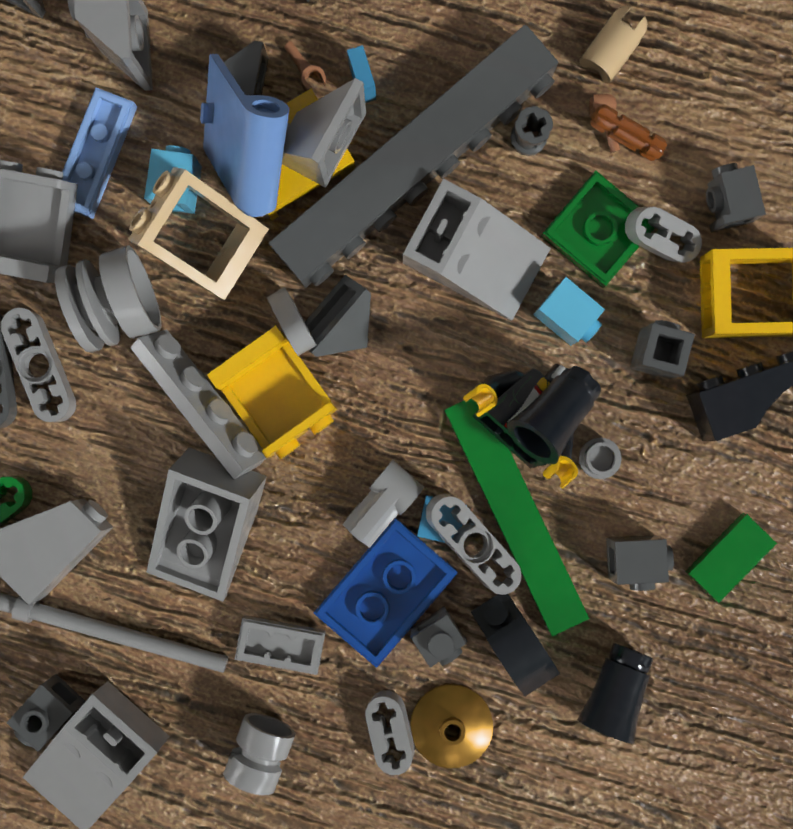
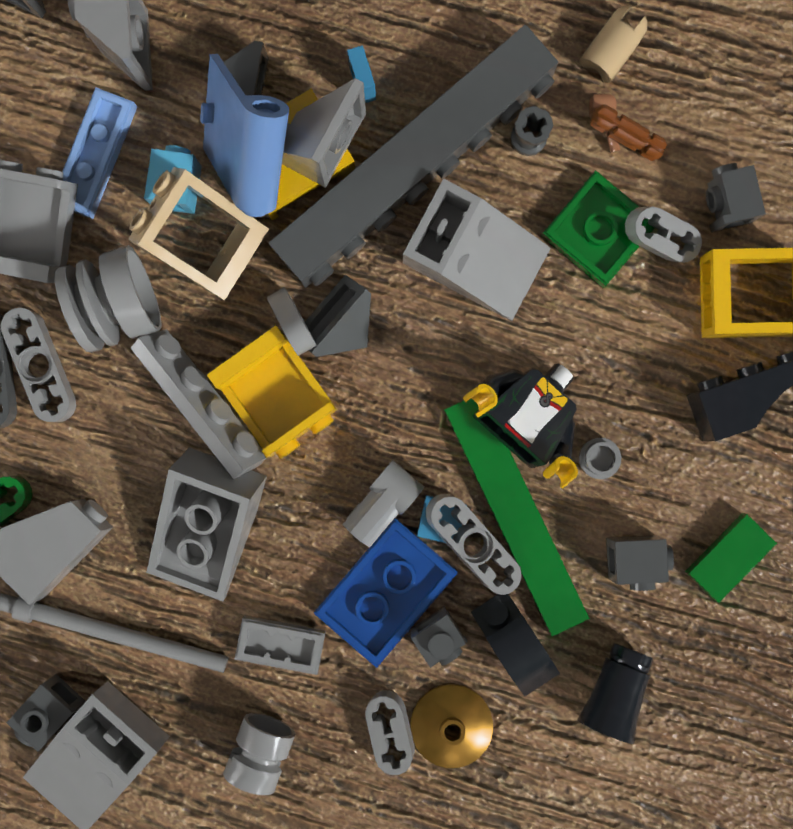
(303, 66): nougat hand -> none
(554, 415): black plant -> none
(570, 313): medium azure brick -> none
(662, 350): dark grey brick -> none

